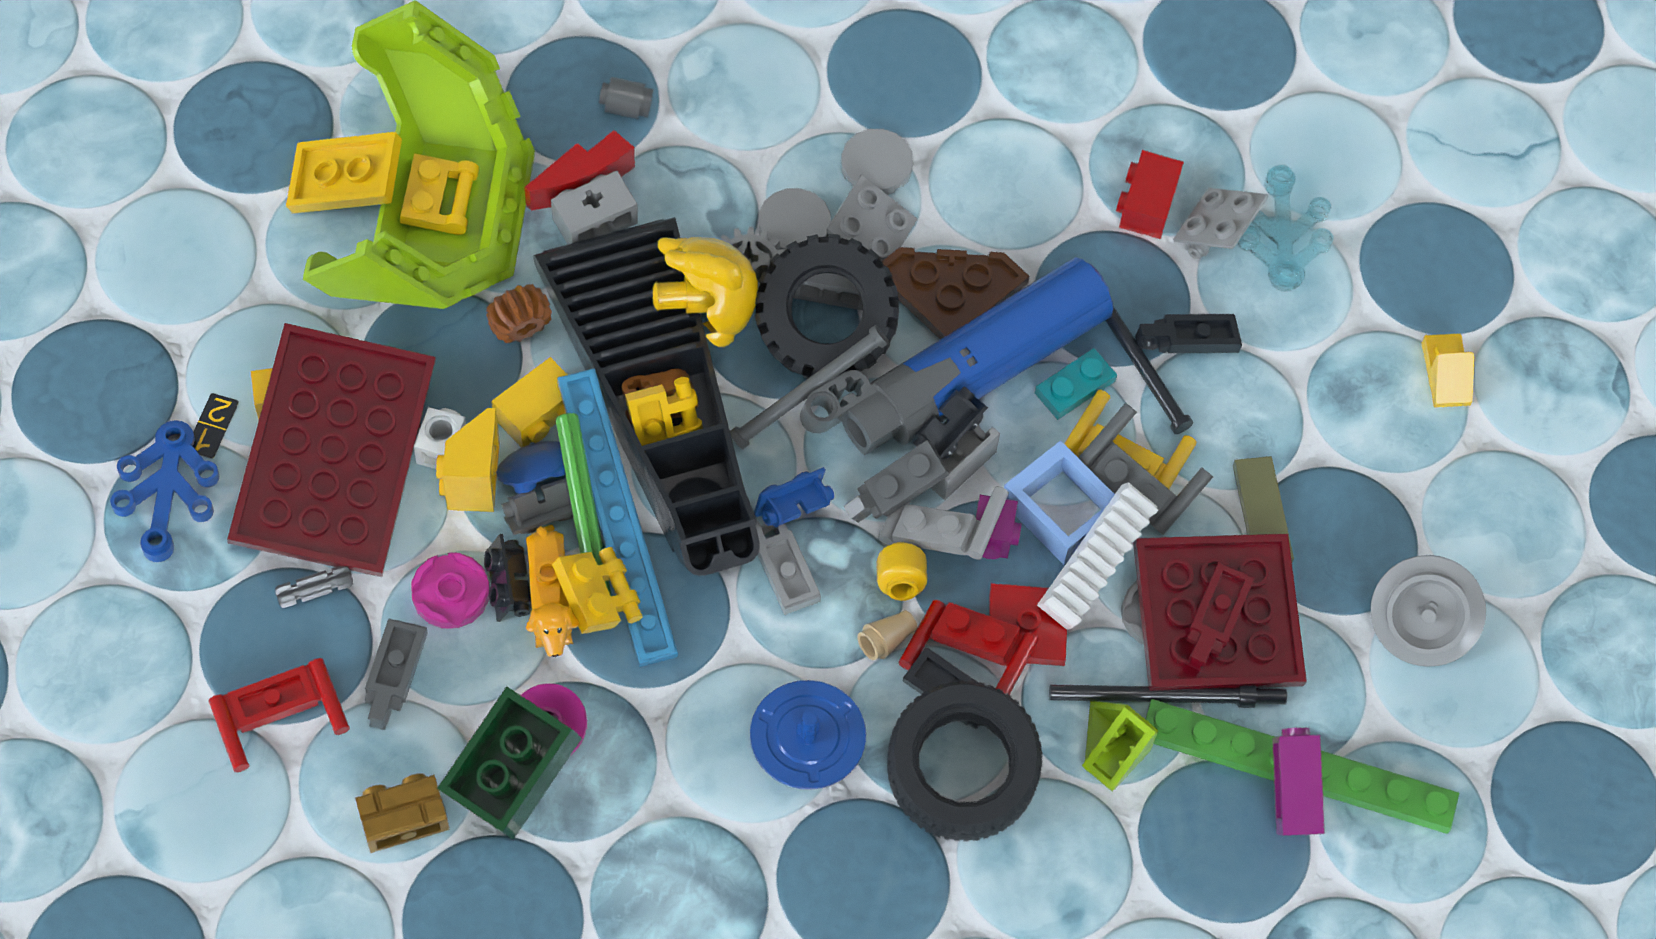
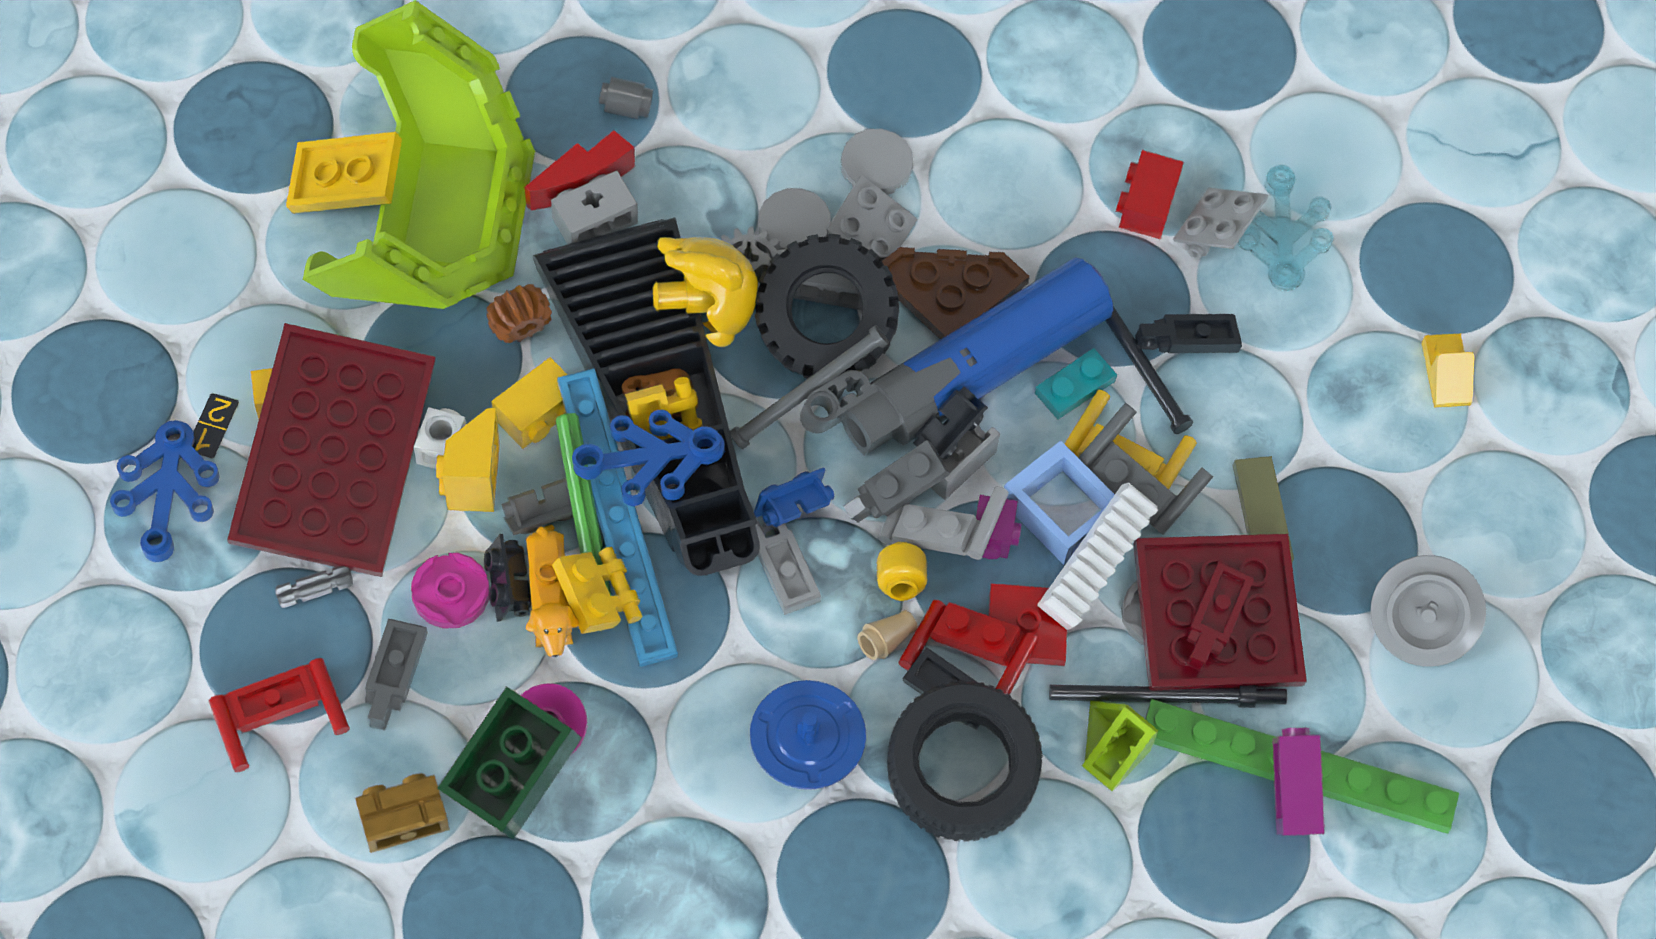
(427, 189): yellow plate -> none
(531, 465): blue dish -> none
(653, 454): none -> blue plant

